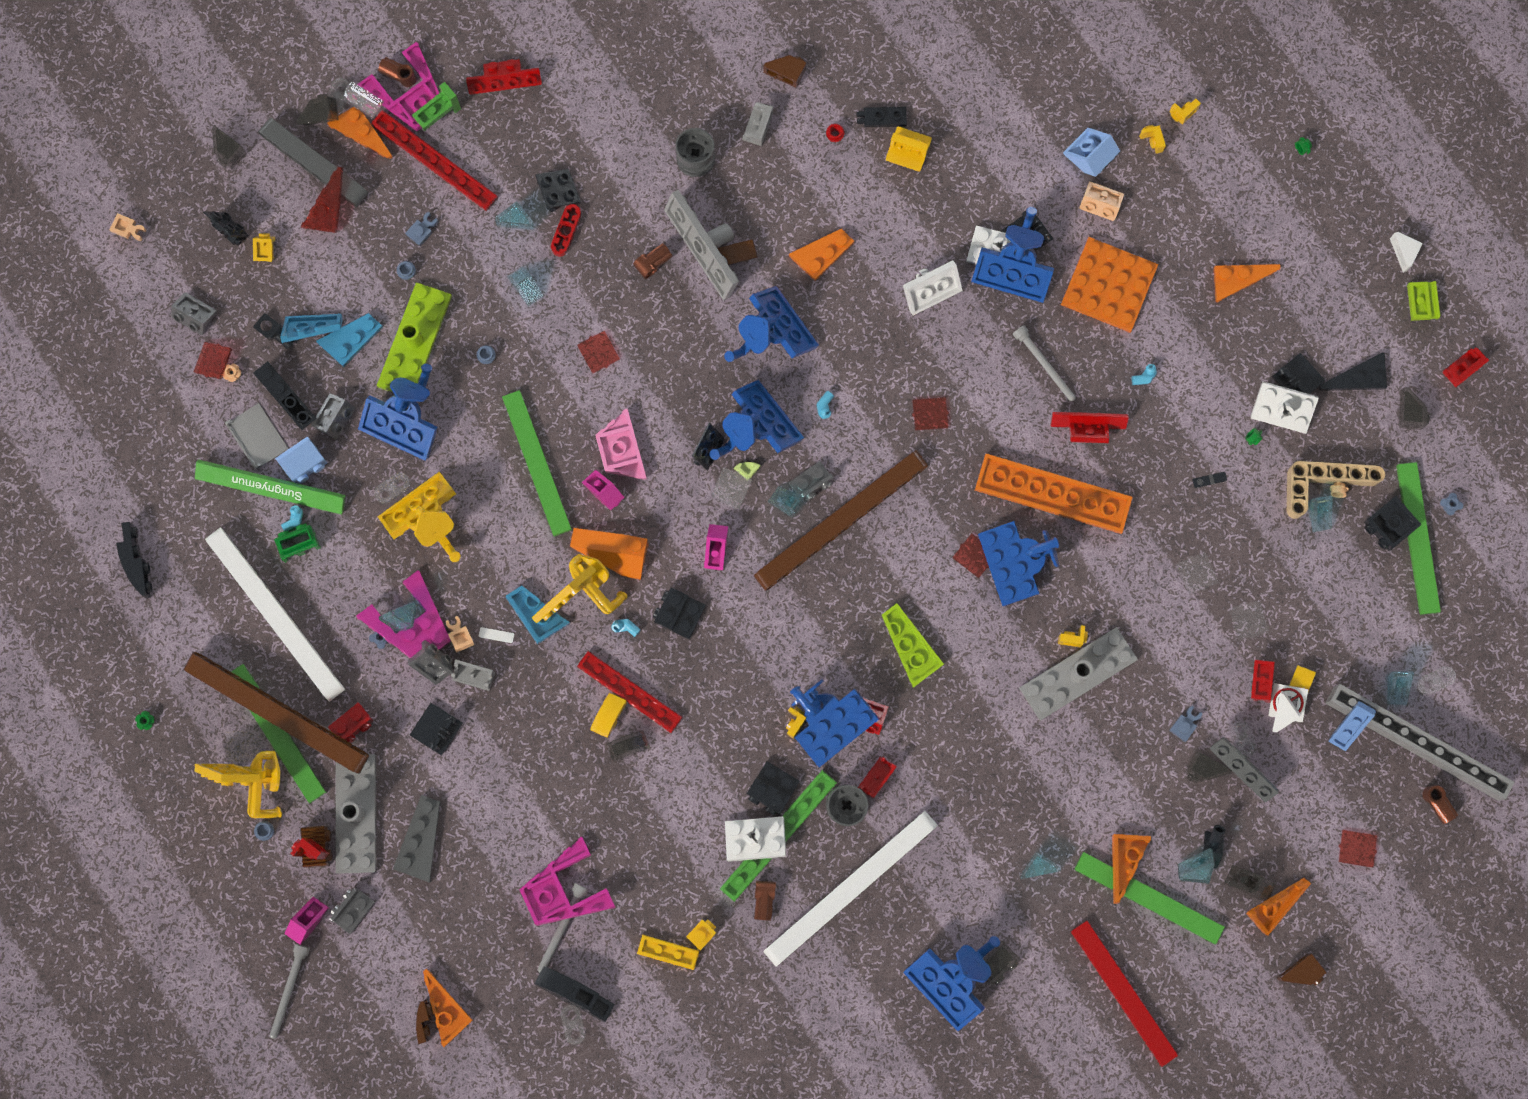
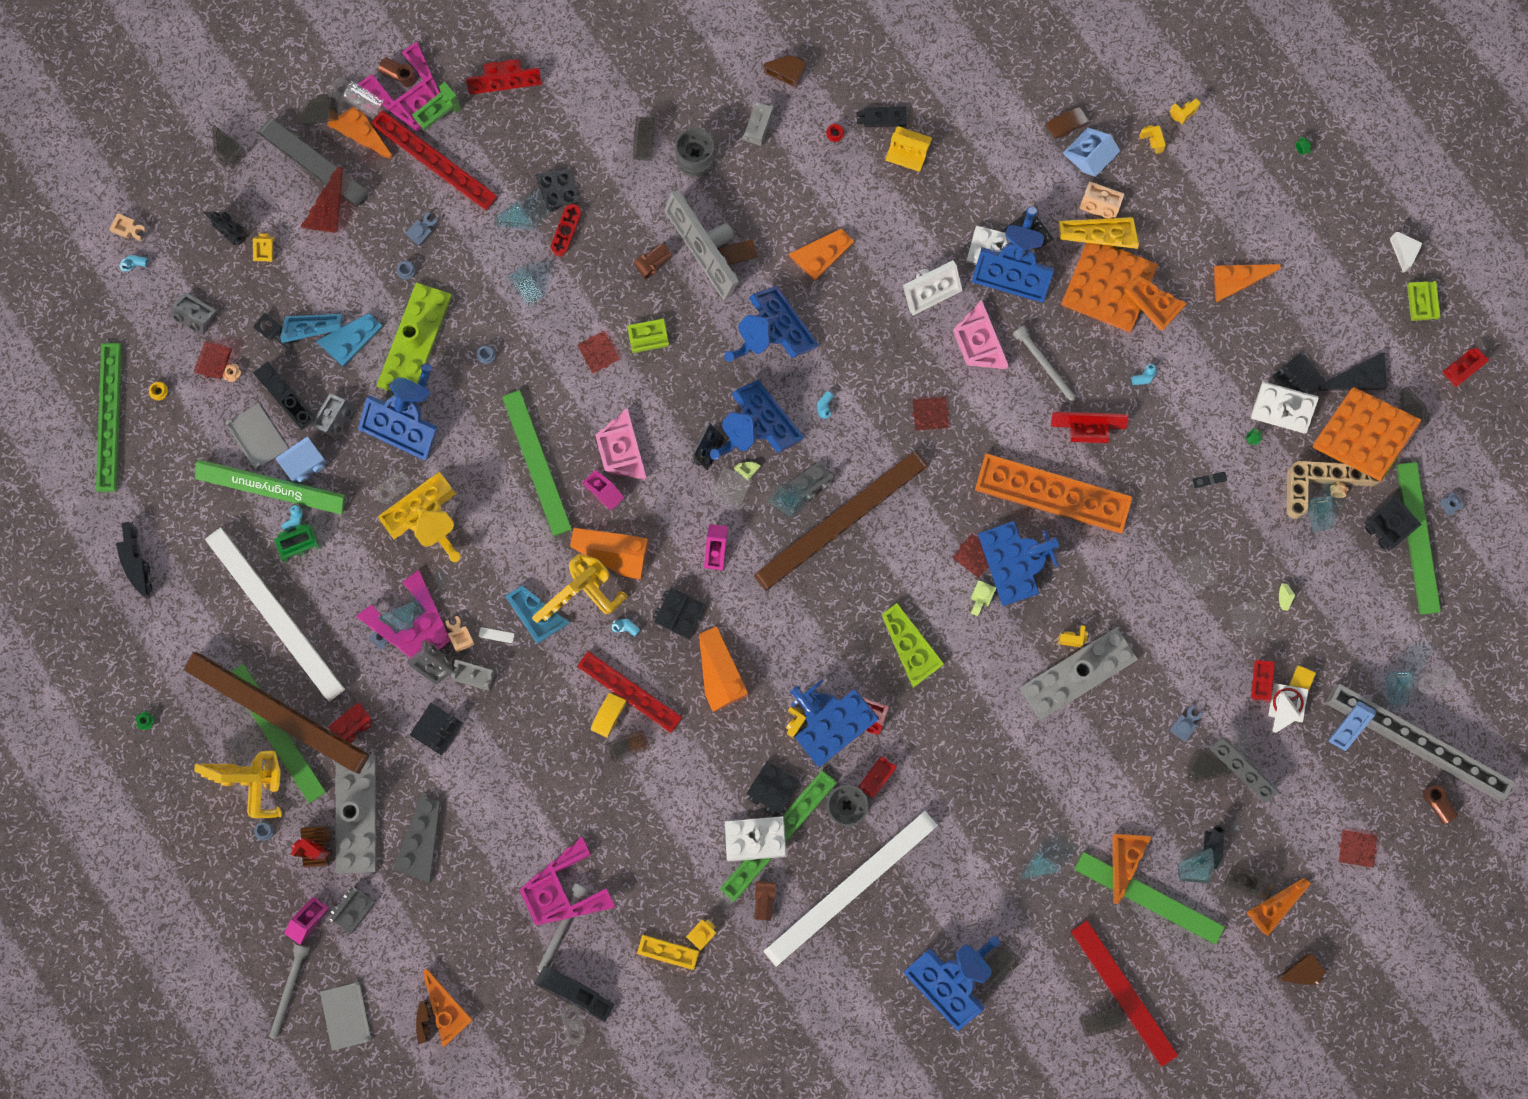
(108, 417): none -> bright green tile
(132, 261): none -> medium azure arm
(153, 388): none -> yellow plate
(345, 1016): none -> light grey piece
(643, 138): none -> clear smoke slope
(648, 335): none -> lime plate
(720, 674): none -> orange wedge
(979, 341): none -> bright pink wing
(982, 595): none -> yellowish green plate
(1066, 122): none -> reddish brown slope
(1102, 1021): none -> clear smoke slope
(1108, 231): none -> yellow wing
(1155, 303): none -> orange wing
(1285, 596): none -> yellowish green tile
(1367, 434): none -> orange plate

